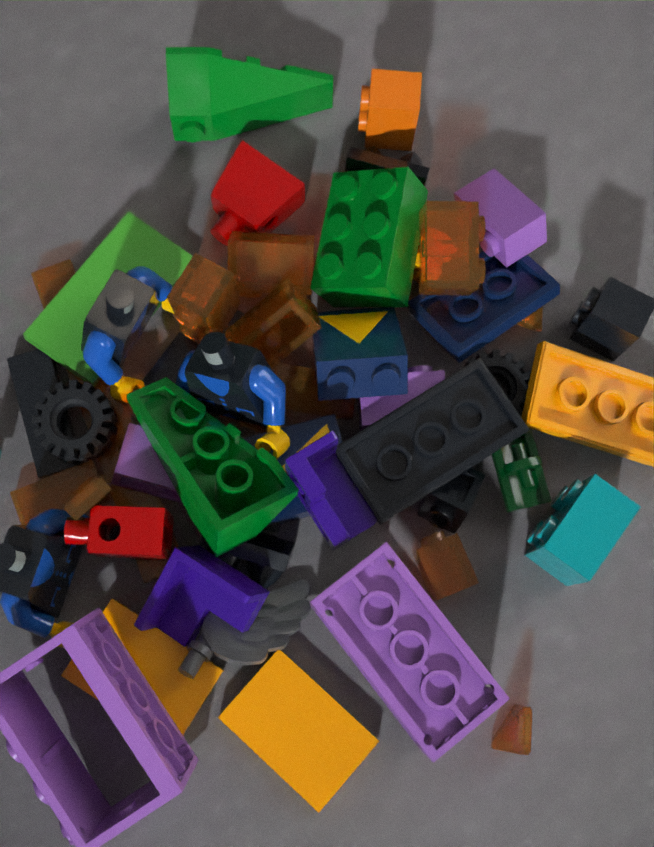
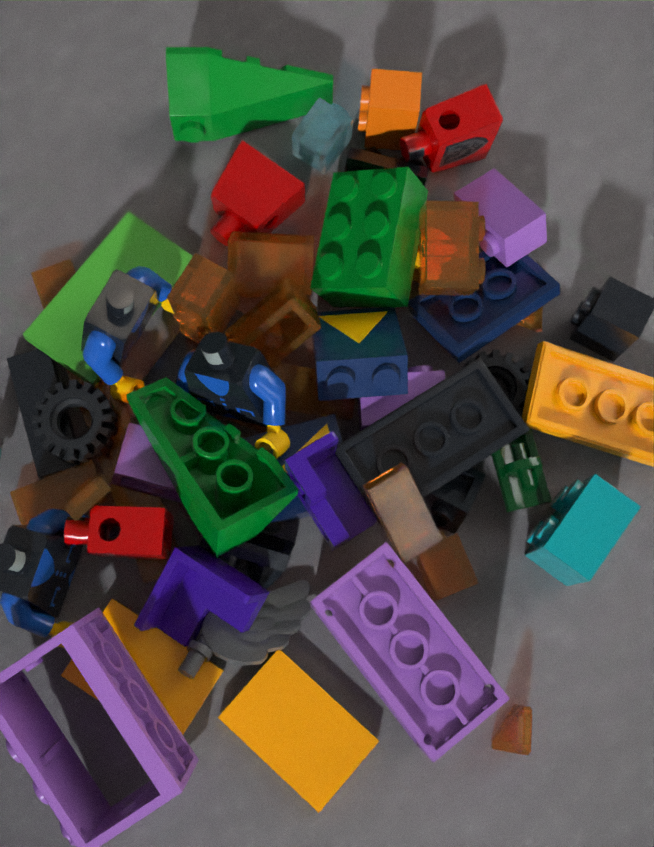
(322, 135): none -> clear light blue brick
(402, 512): none -> clear orange tile
(455, 131): none -> red torso

